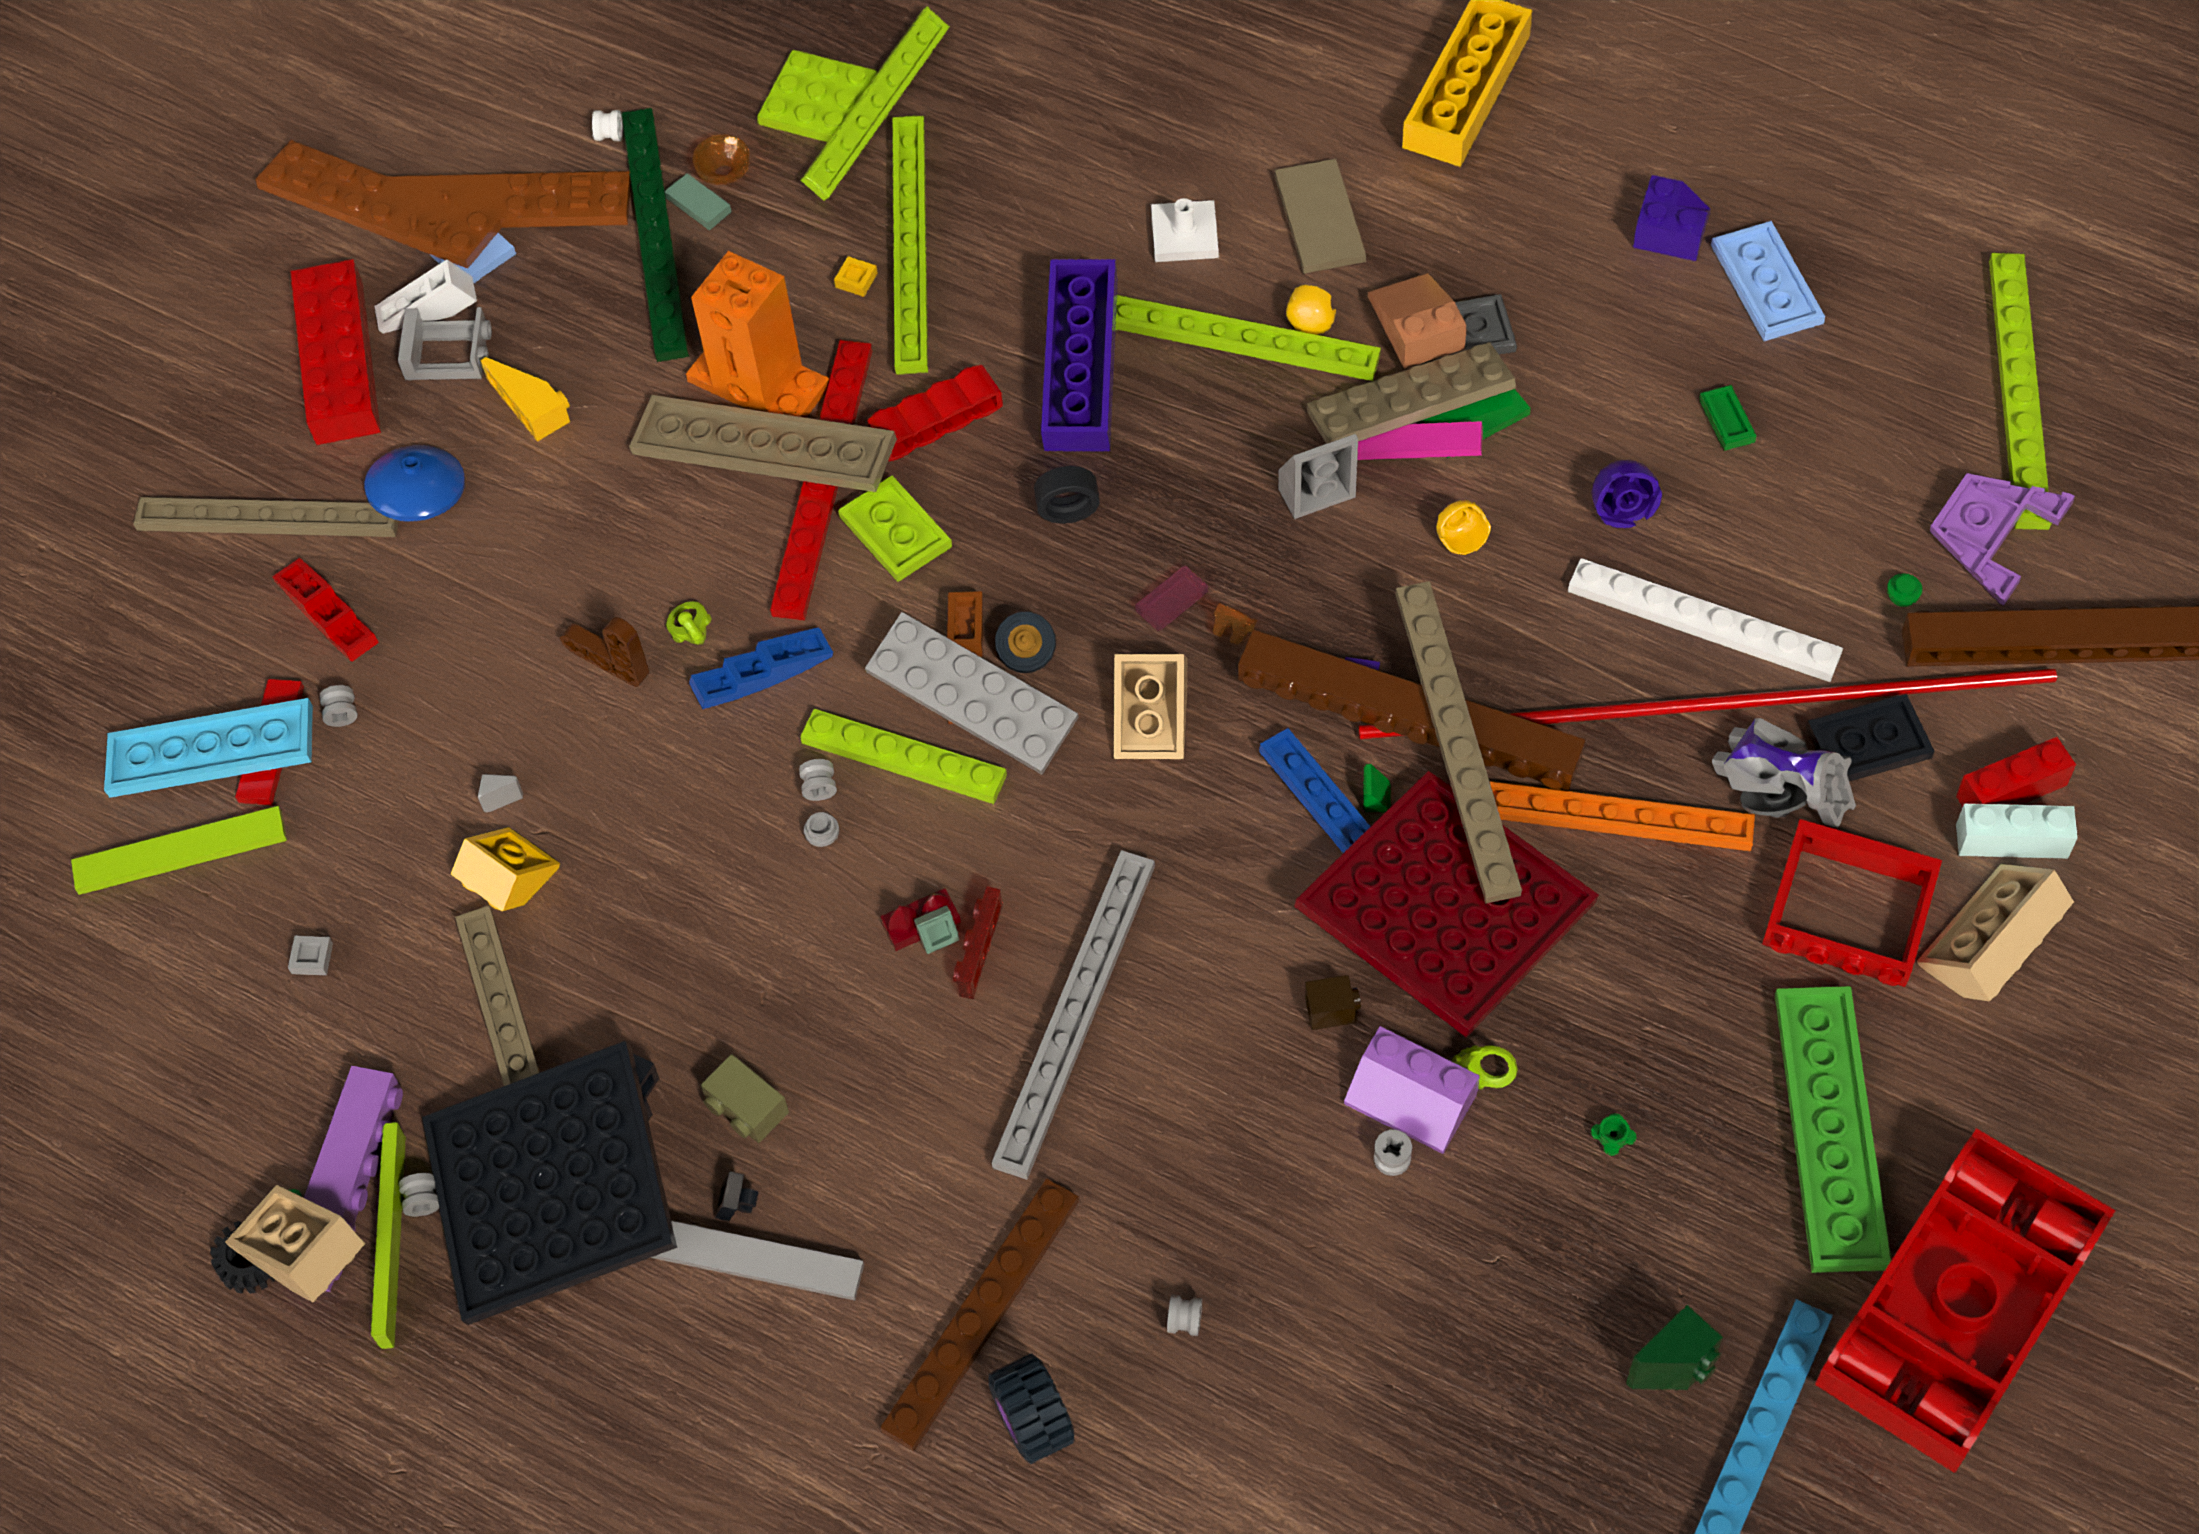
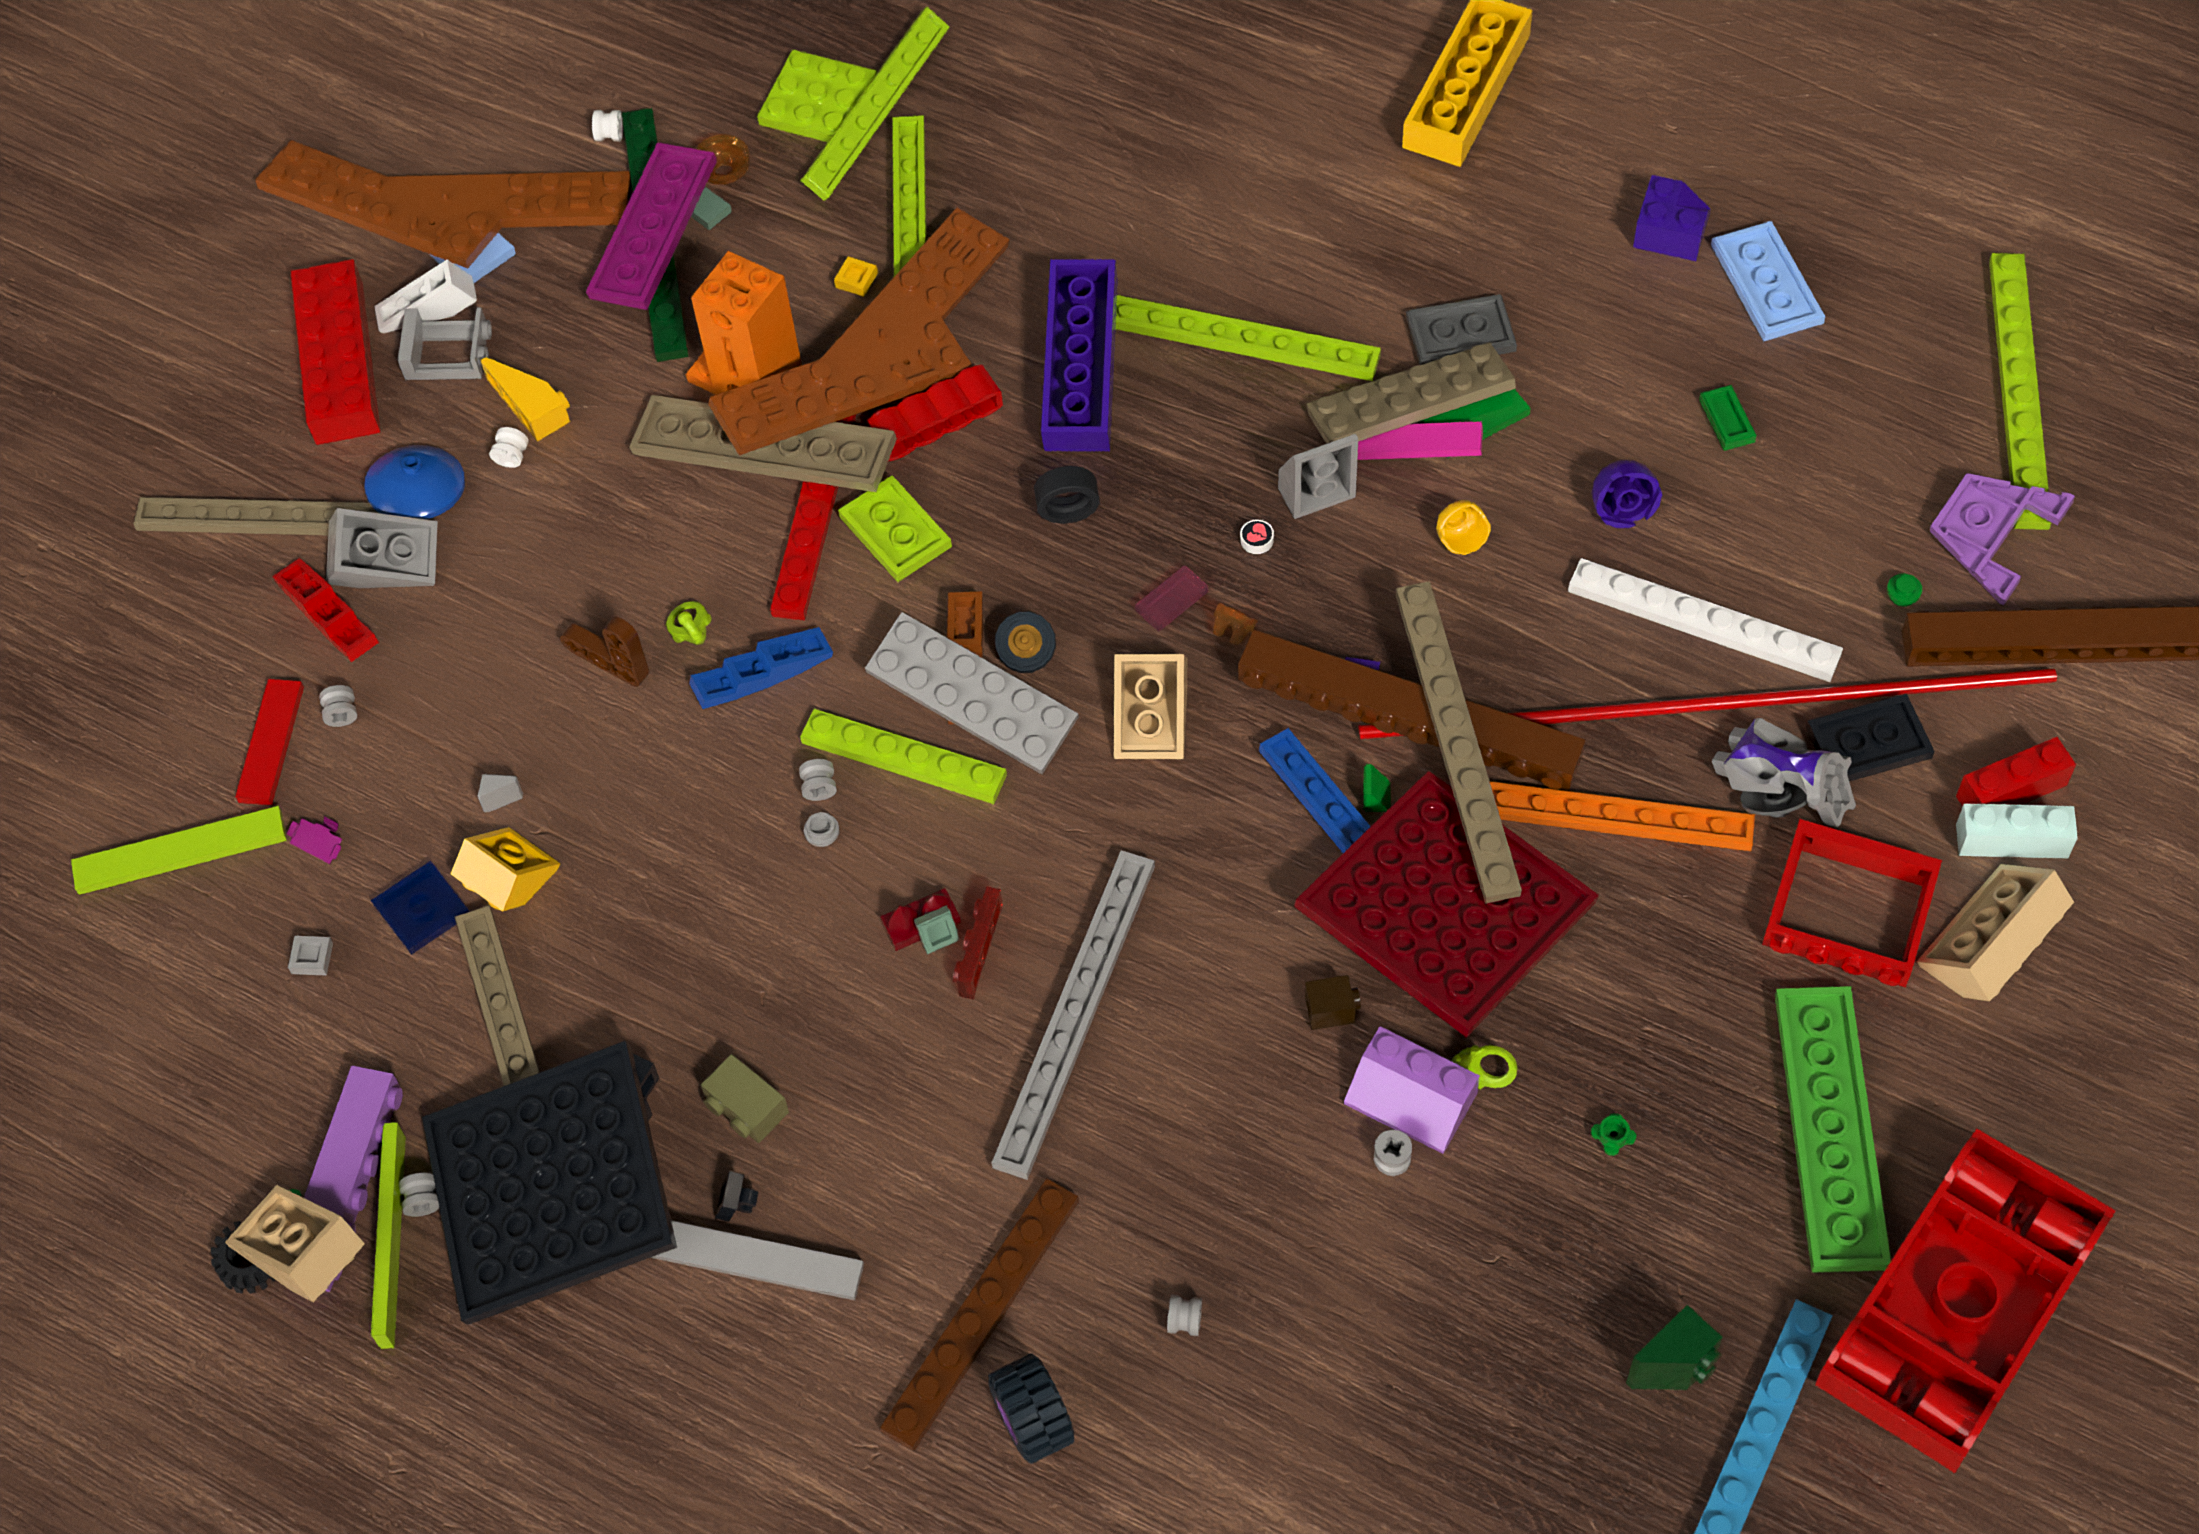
(209, 747): medium azure plate -> none
(316, 838): none -> magenta piece
(380, 550): none -> light grey slope
(420, 907): none -> clear blue tile
(509, 447): none -> white wheel
(651, 226): none -> magenta plate
(883, 356): none -> dark orange piece
(1184, 230): white tile -> none
(1256, 536): none -> tile
(1310, 310): yellow hair -> none
(1320, 216): dark tan tile -> none
(1419, 320): nougat slope -> none

